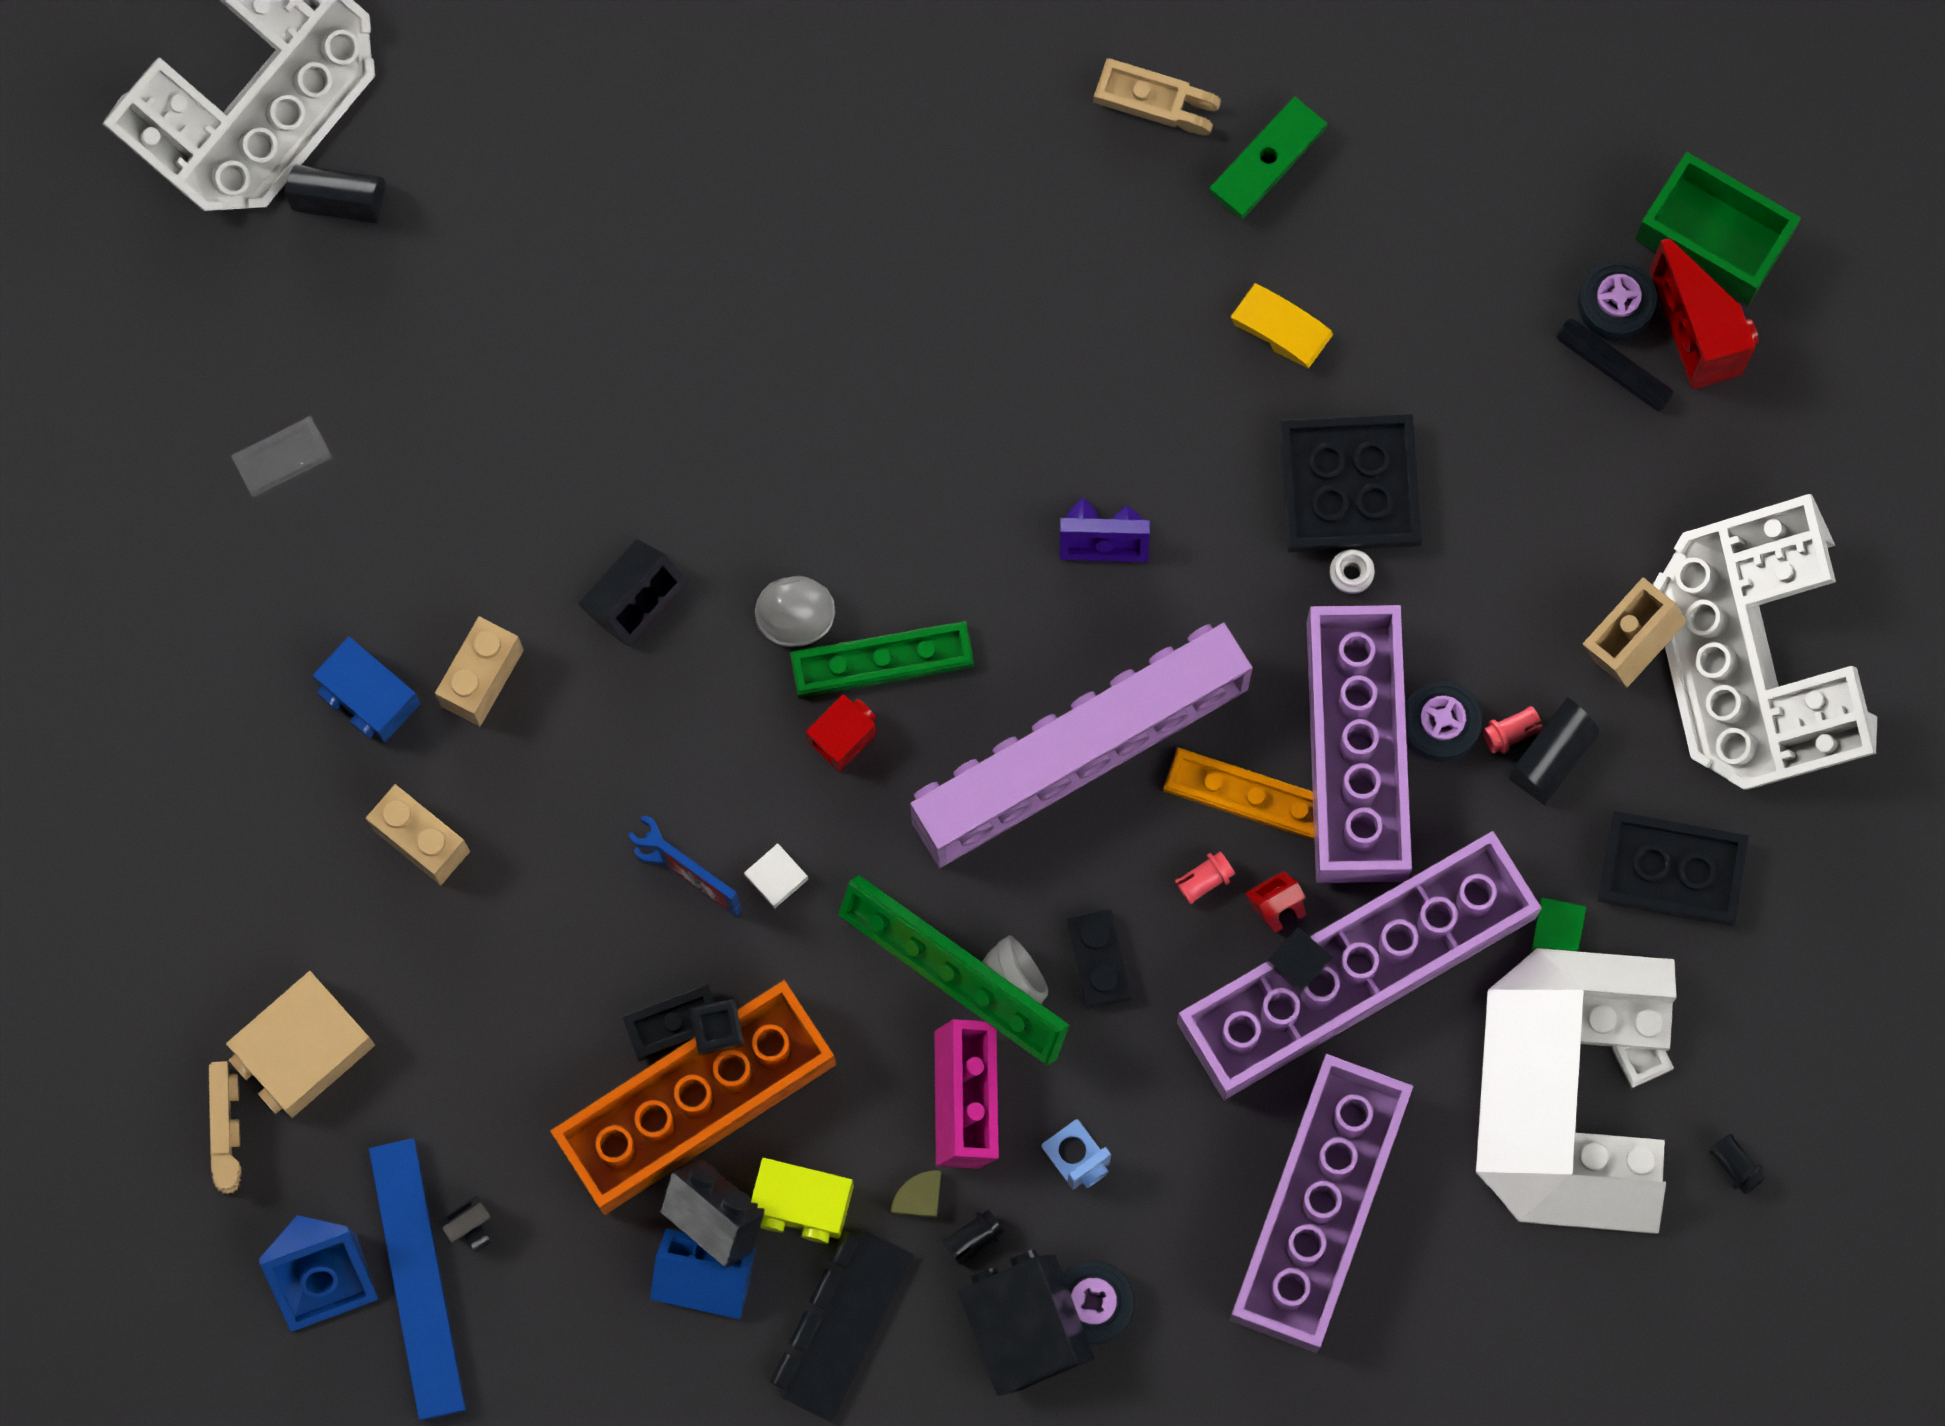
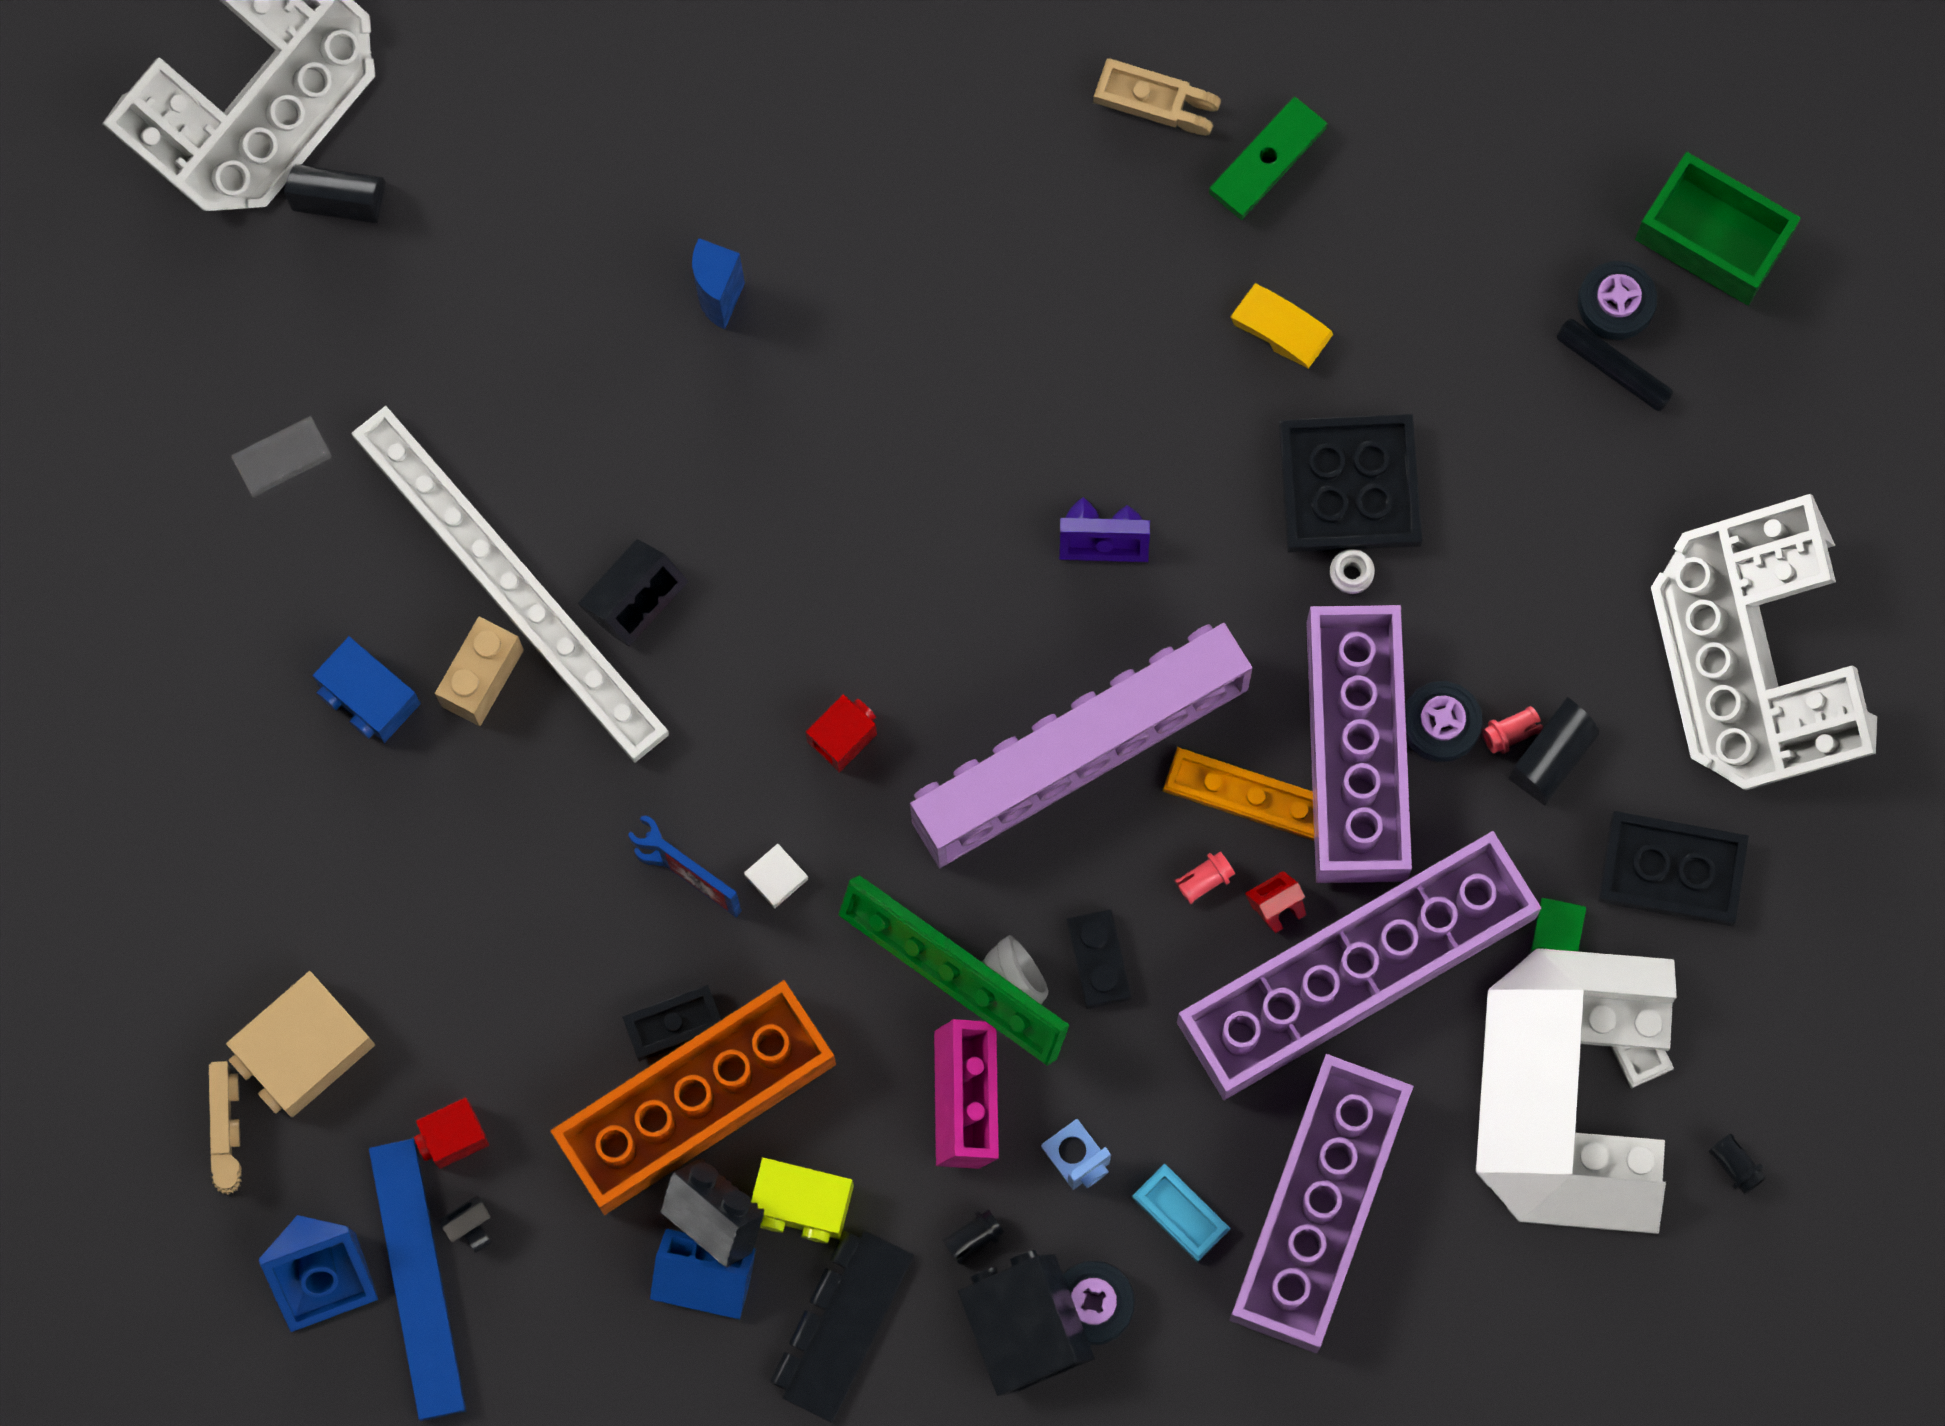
(418, 834): tan brick -> none
(450, 1134): none -> red brick
(510, 584): none -> white plate
(716, 1027): black tile -> none
(717, 280): none -> blue brick
(794, 611): light grey hat -> none
(882, 659): green tile -> none
(919, 1196): olive tile -> none
(1180, 1213): none -> medium azure tile
(1299, 960): black tile -> none
(1634, 632): tan brick -> none
(1703, 318): red slope -> none

